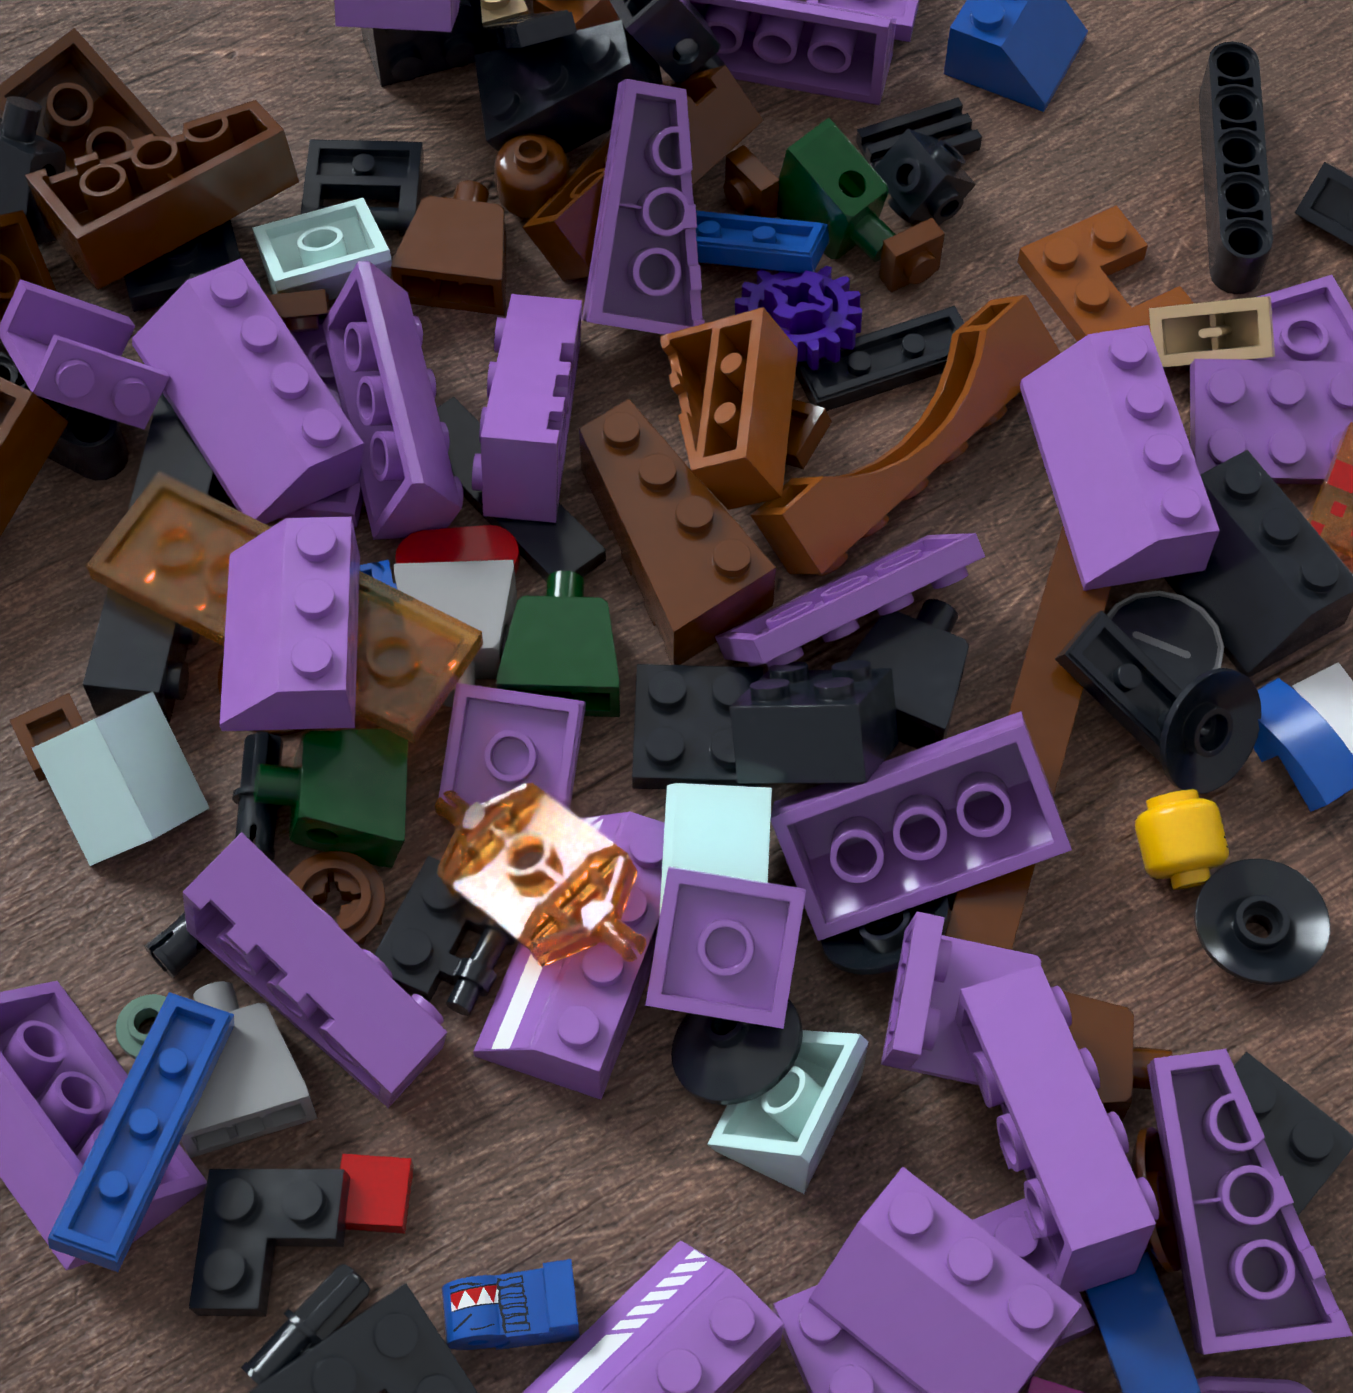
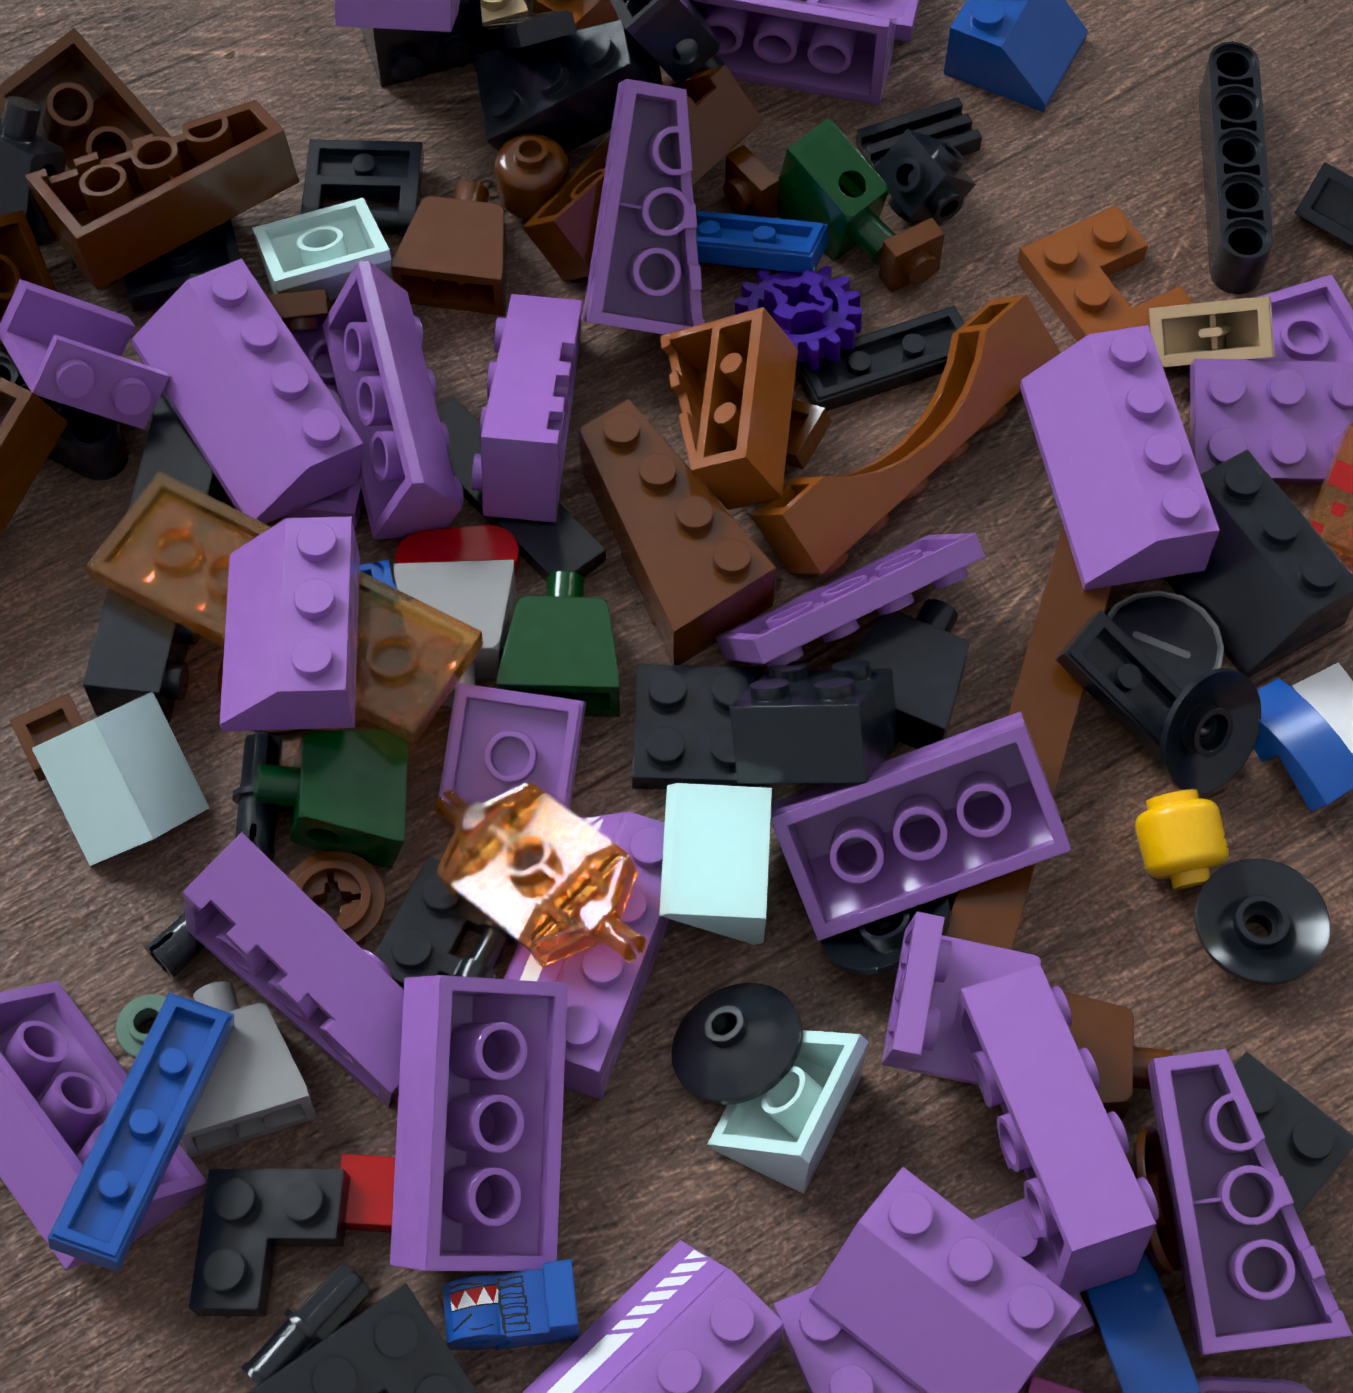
(479, 1124): none -> medium lavender slope
(725, 947): medium lavender plate -> none

